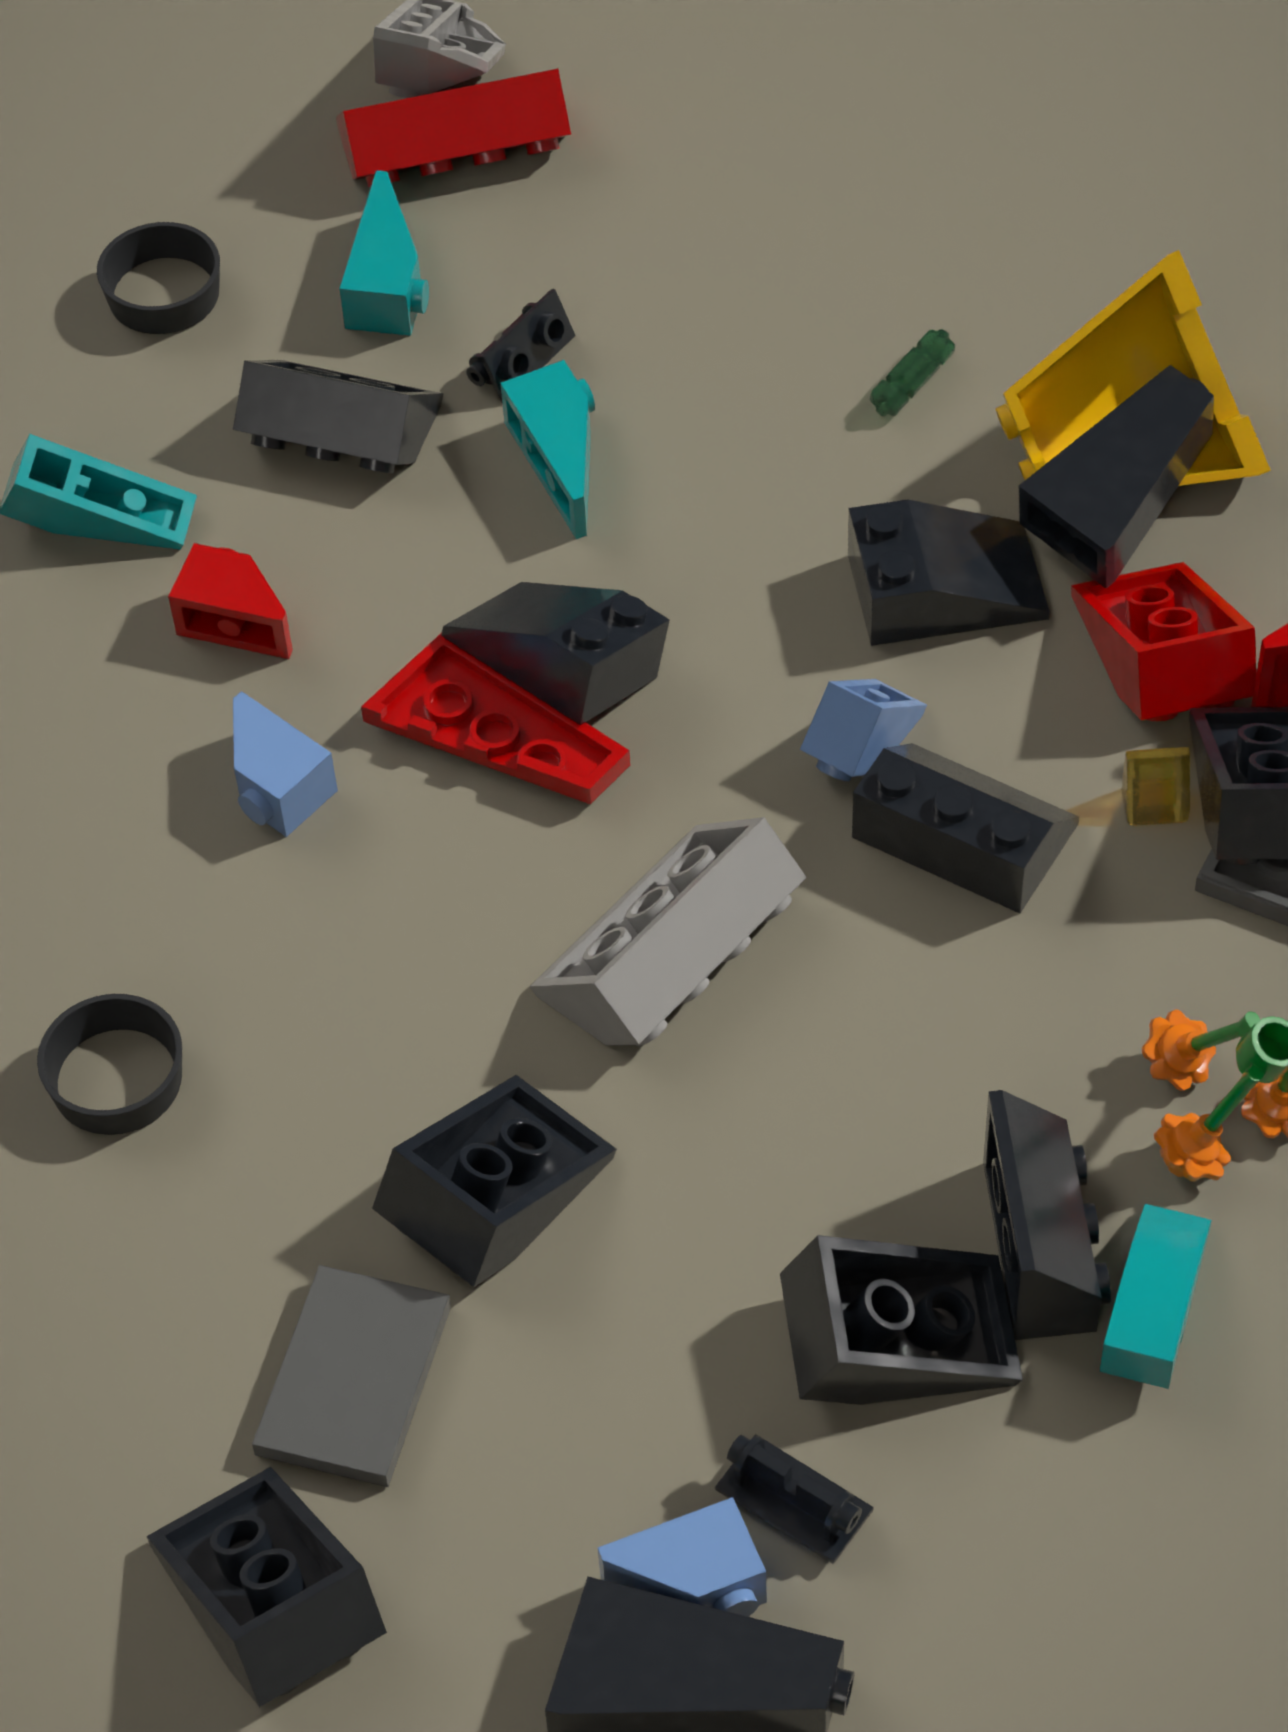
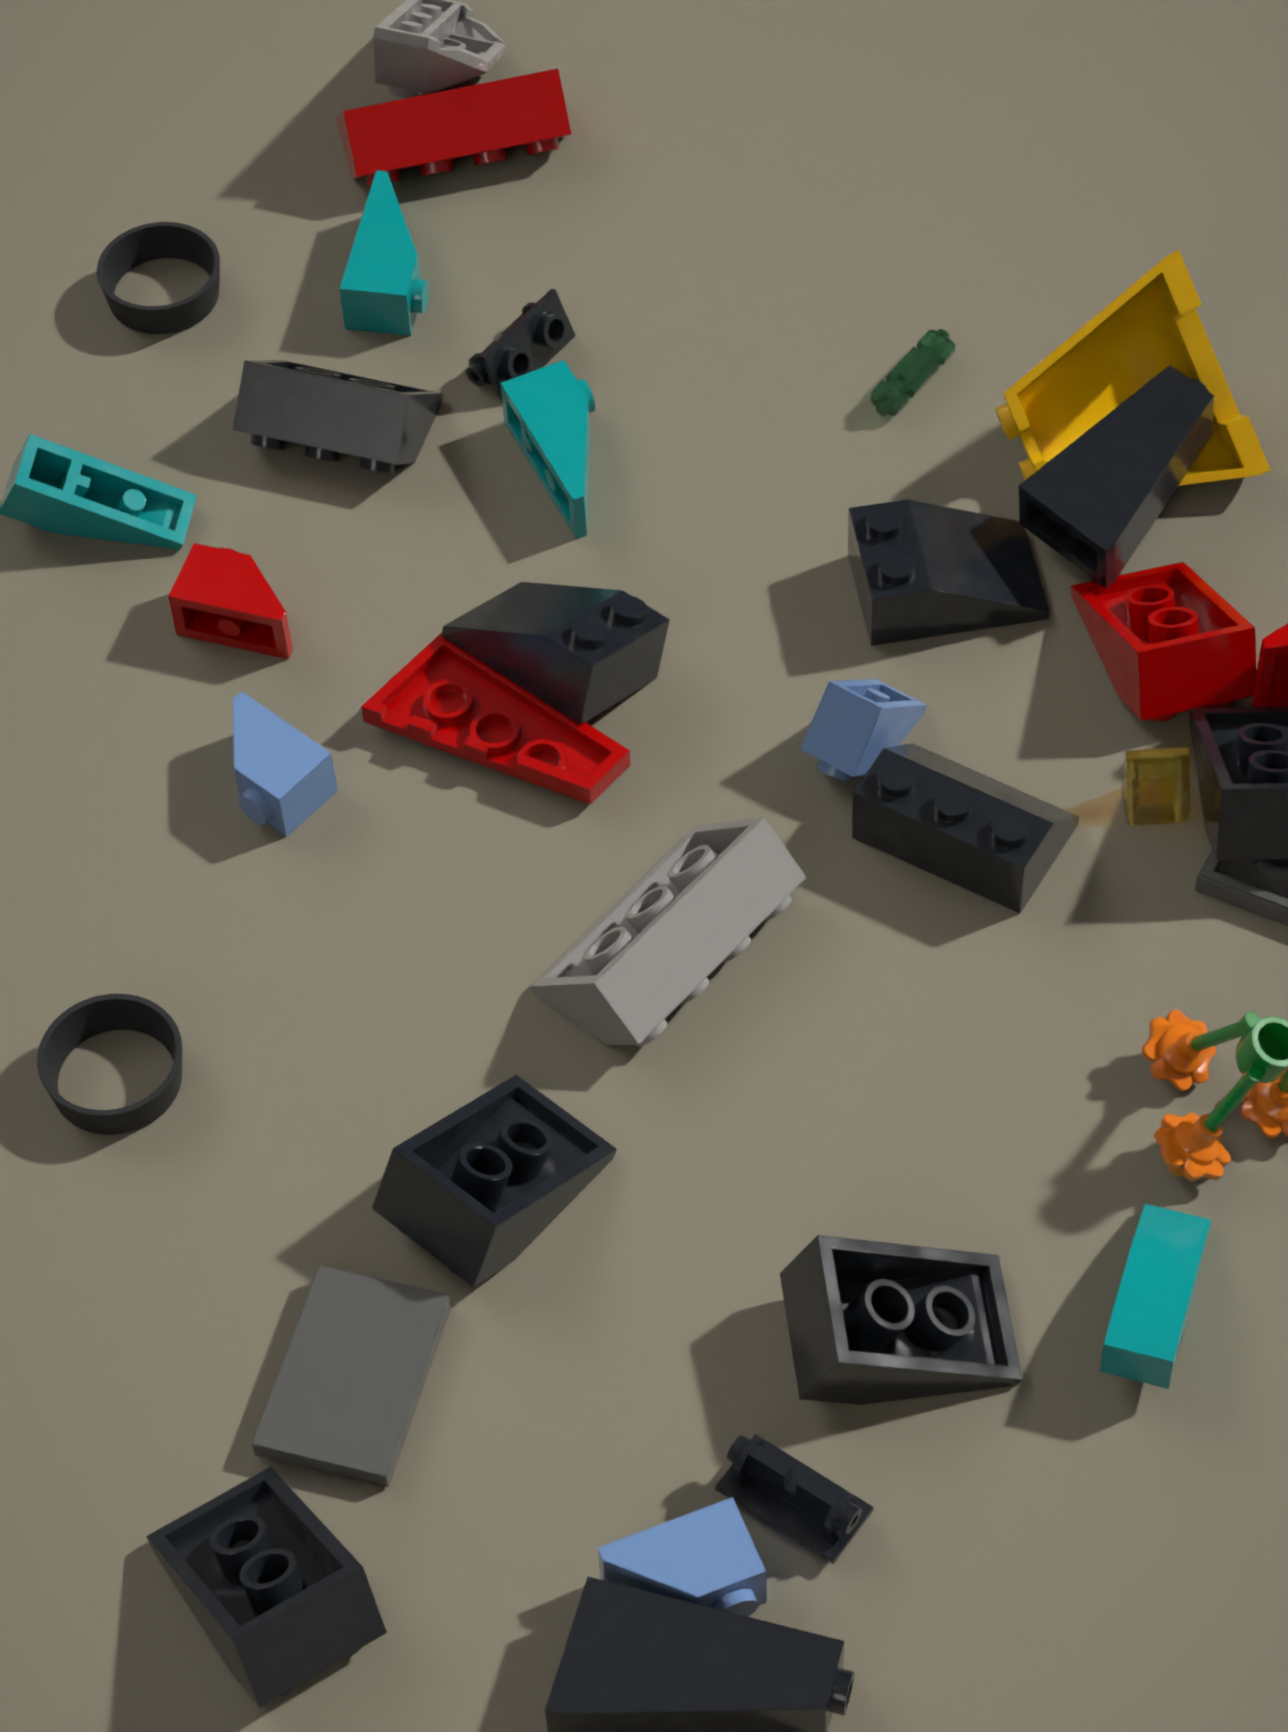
(1042, 1220): black slope -> none

